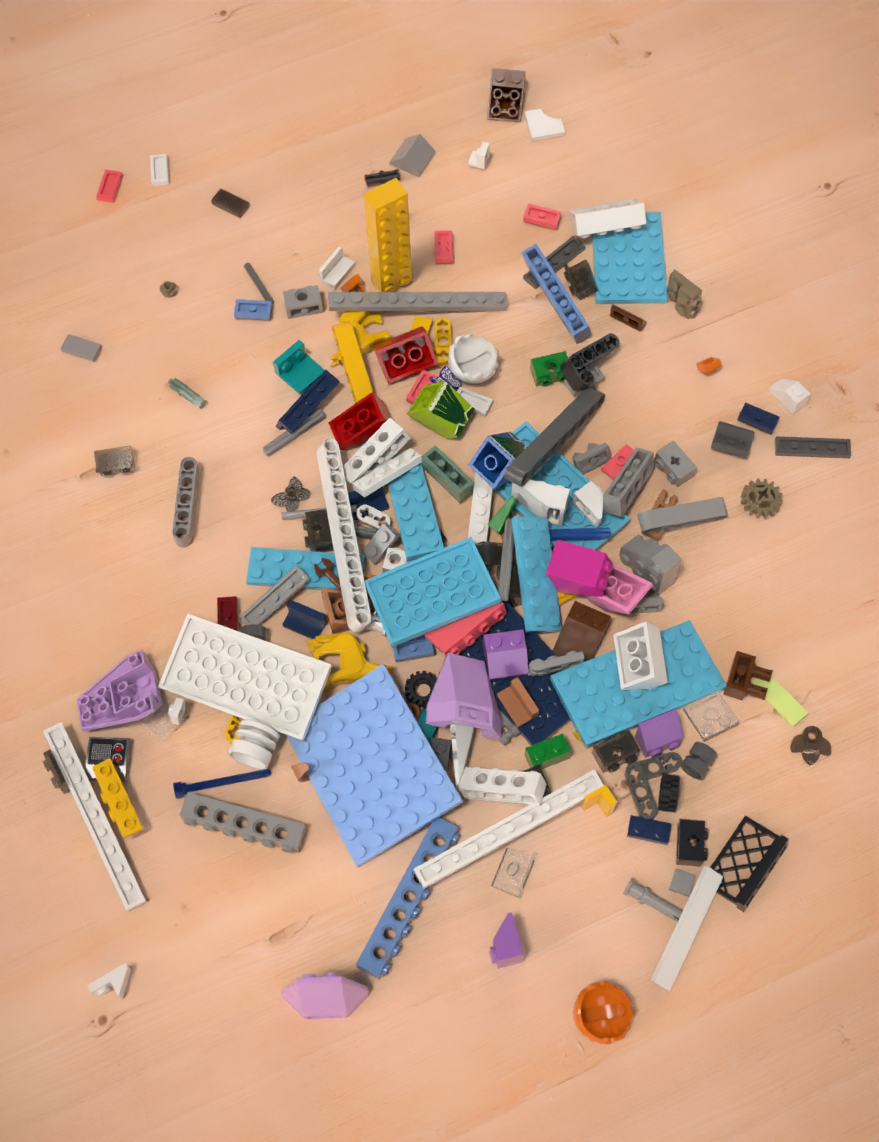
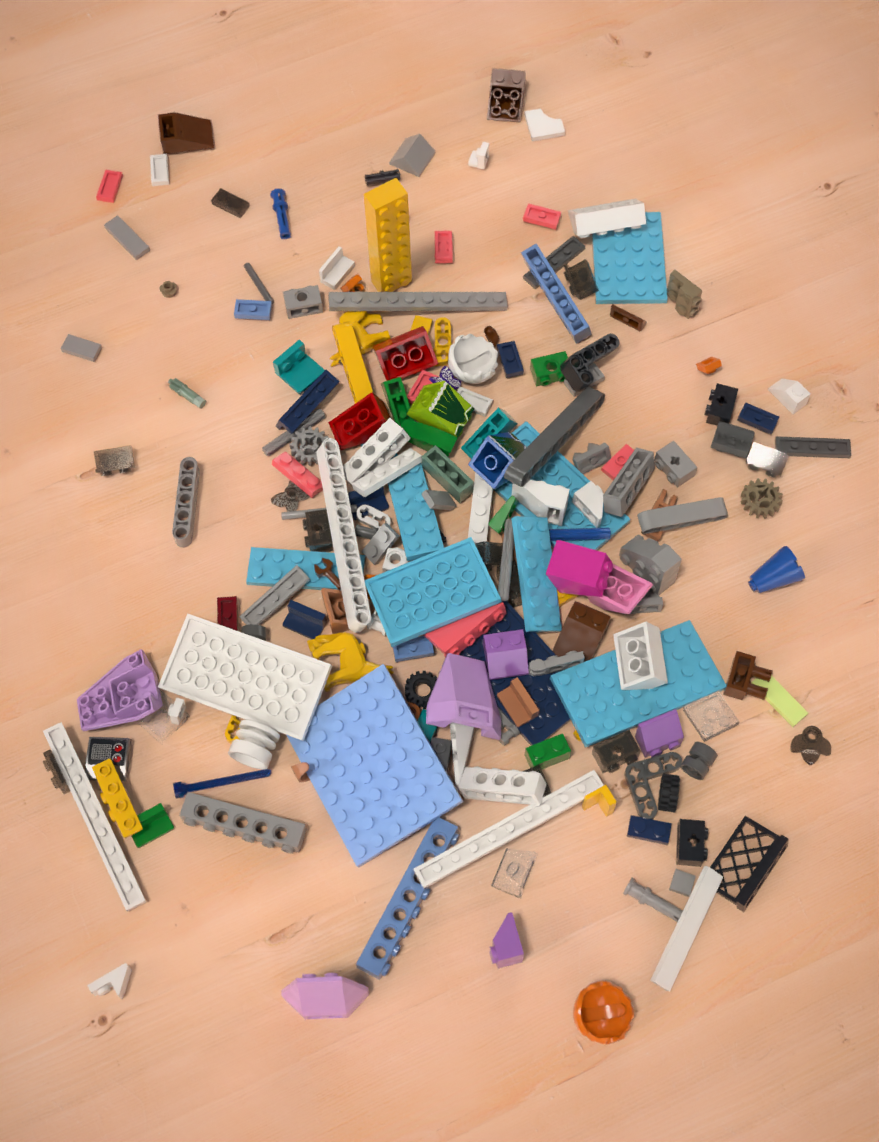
(127, 237): none -> light grey tile
(154, 823): none -> green panel
(184, 133): none -> reddish brown slope
(280, 207): none -> blue pin
(298, 474): none -> coral plate
(310, 442): none -> light grey gear
(396, 400): none -> green slope
(428, 436): none -> green slope
(438, 500): none -> light grey tile
(491, 335): none -> reddish brown arm
(497, 423): none -> teal slope
(510, 359): none -> dark blue plate
(722, 404): none -> black brick
(766, 459): none -> clear smoke bracket
(777, 572): none -> blue cone

